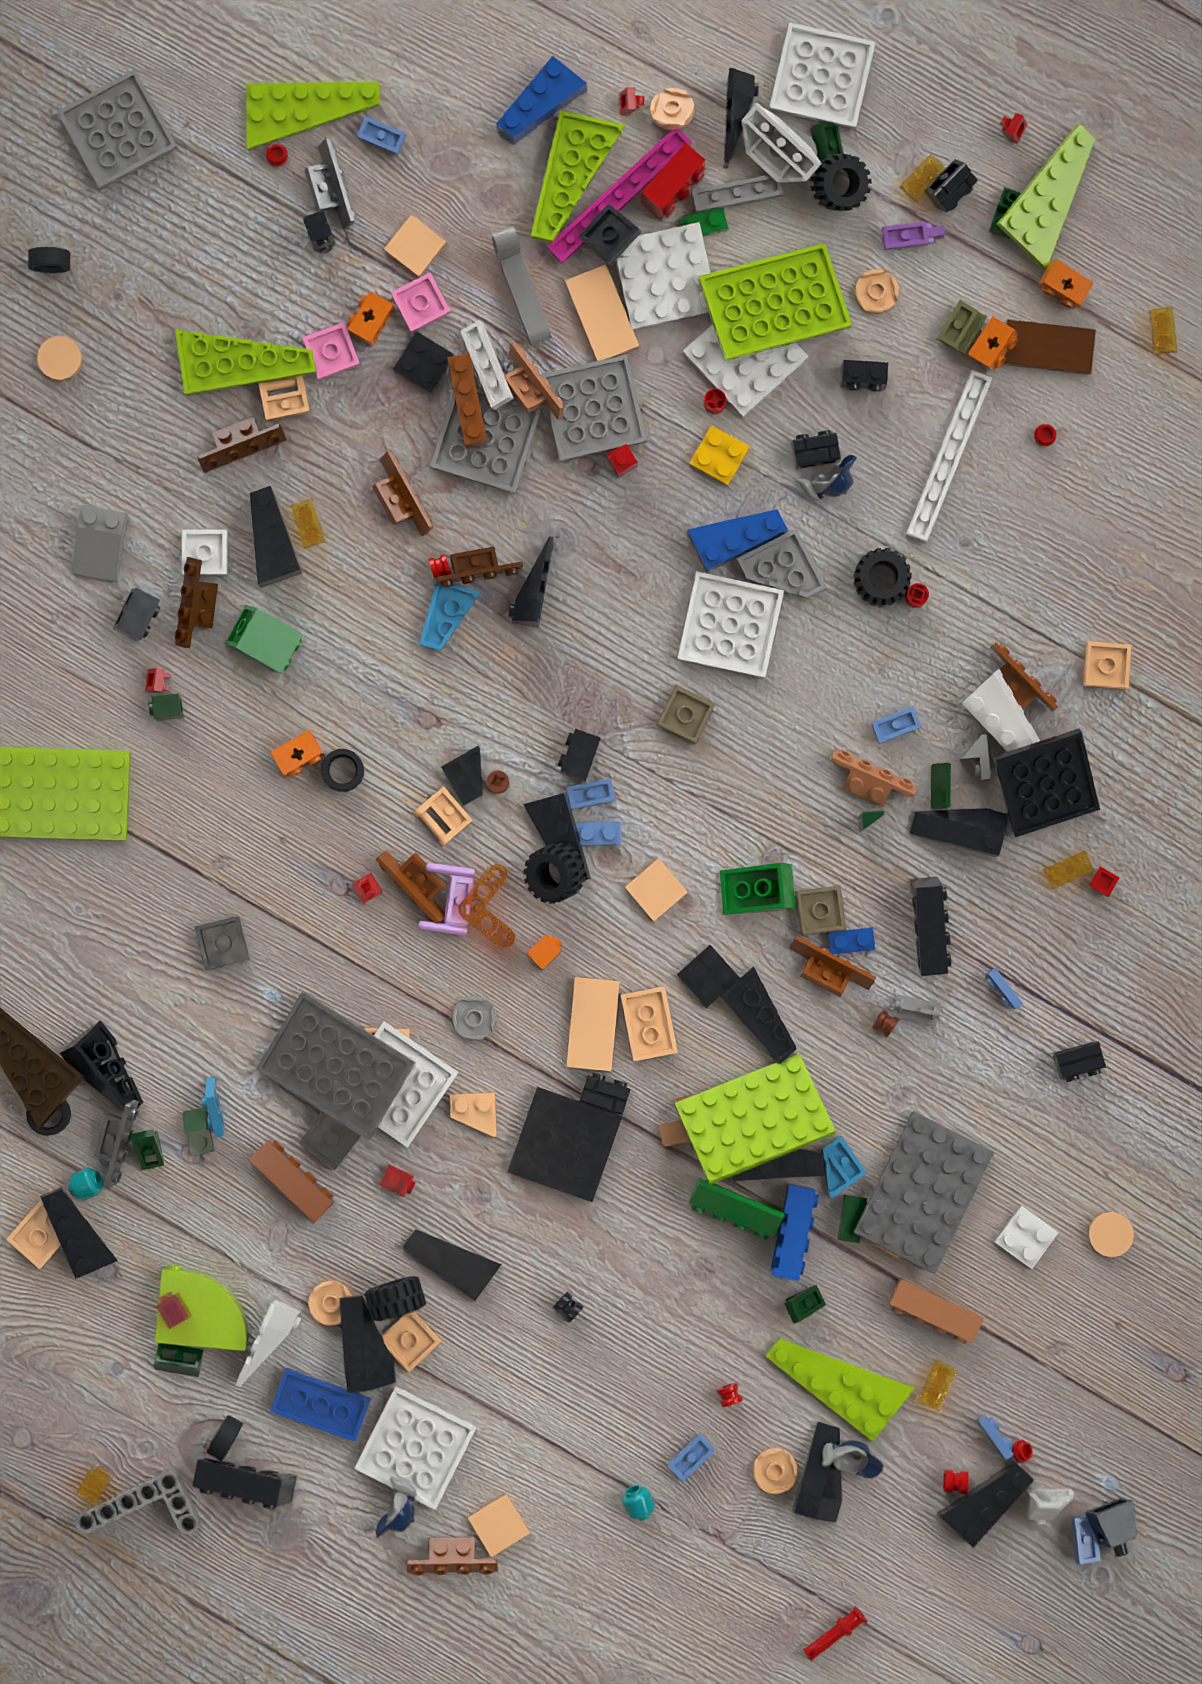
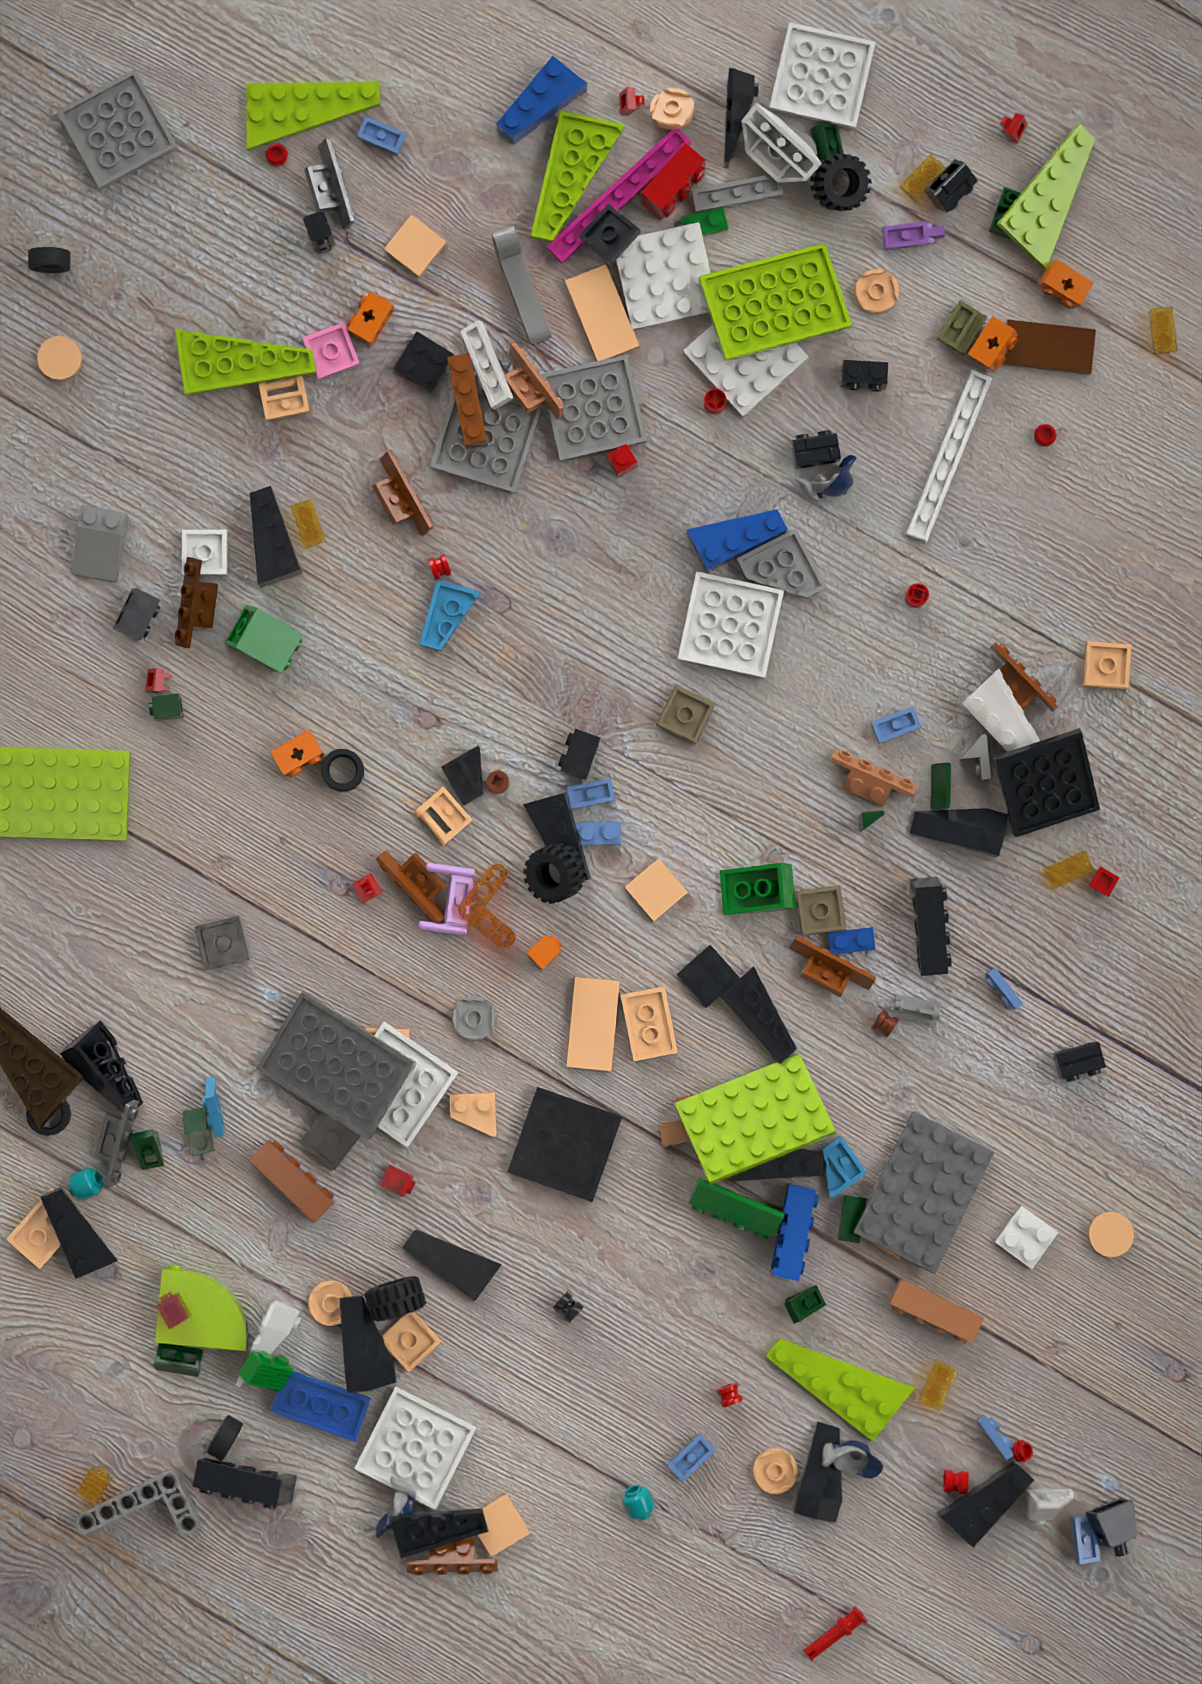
(239, 442): reddish brown bracket -> none
(266, 1371): none -> green brick
(420, 302): bright pink plate -> none
(435, 1529): none -> black wing
(474, 565): reddish brown bracket -> none
(531, 596): black wedge -> none
(605, 1094): black brick -> none
(719, 455): yellow plate -> none
(895, 563): black tyre -> none

